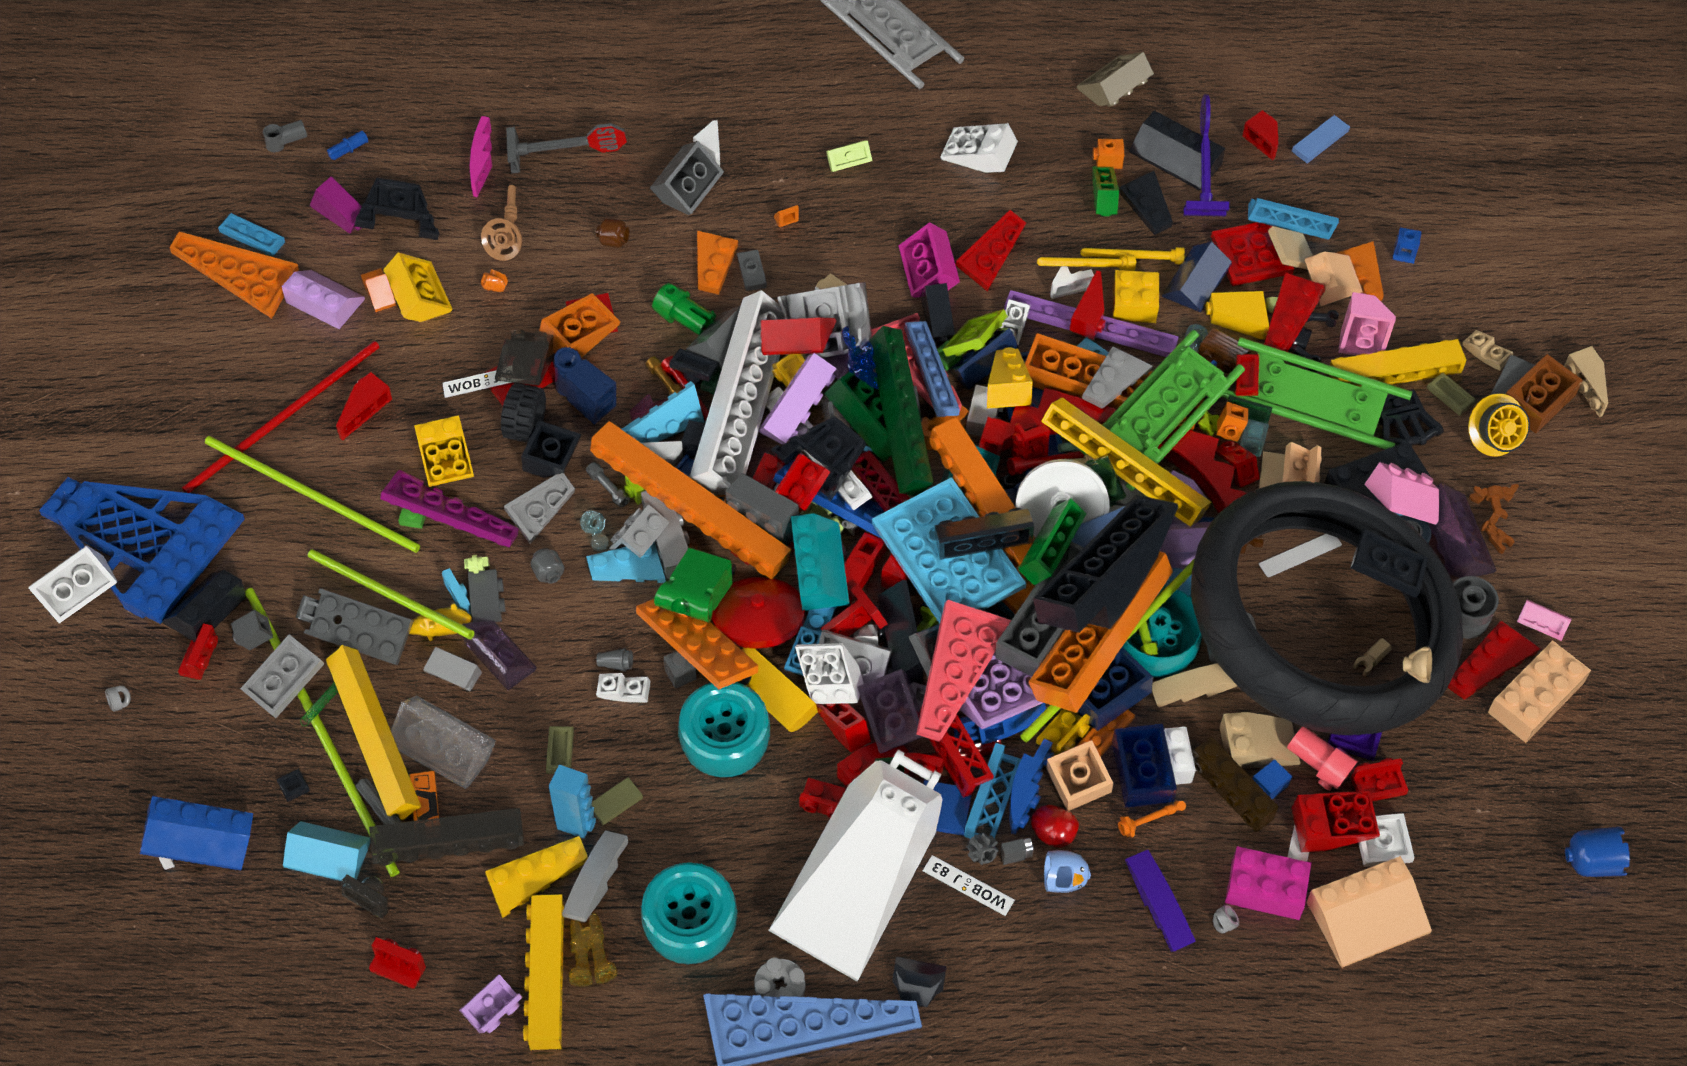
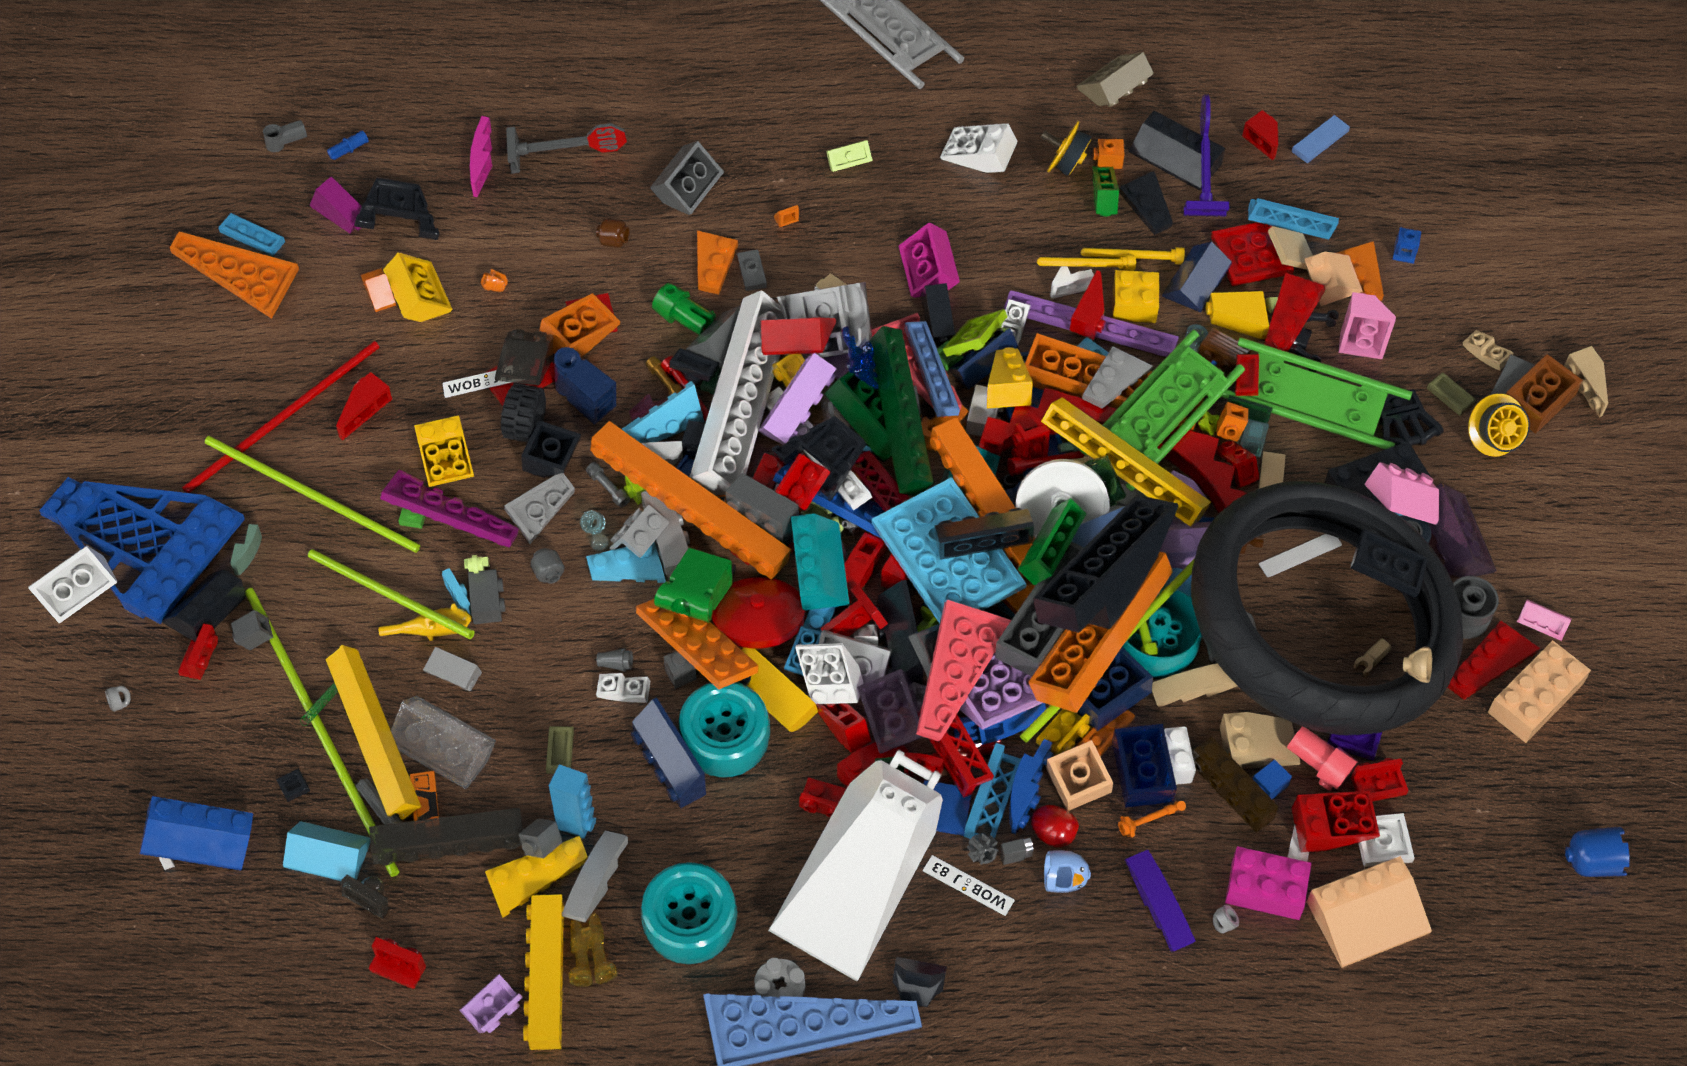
(245, 553): none -> sand green slope
(282, 676): light grey plate -> none
(321, 297): lavender slope -> none
(362, 625): dark grey hinge -> none
(498, 653): clear purple slope -> none
(504, 236): medium nougat dish -> none
(540, 838): none -> dark grey brick
(616, 801): olive tile -> none
(668, 754): none -> slope
(710, 140): white slope -> none
(990, 252): red wing -> none
(1069, 150): none -> piece
(1302, 463): light nougat bracket -> none
(1405, 363): yellow brick -> none
(1494, 495): dark orange piece -> none

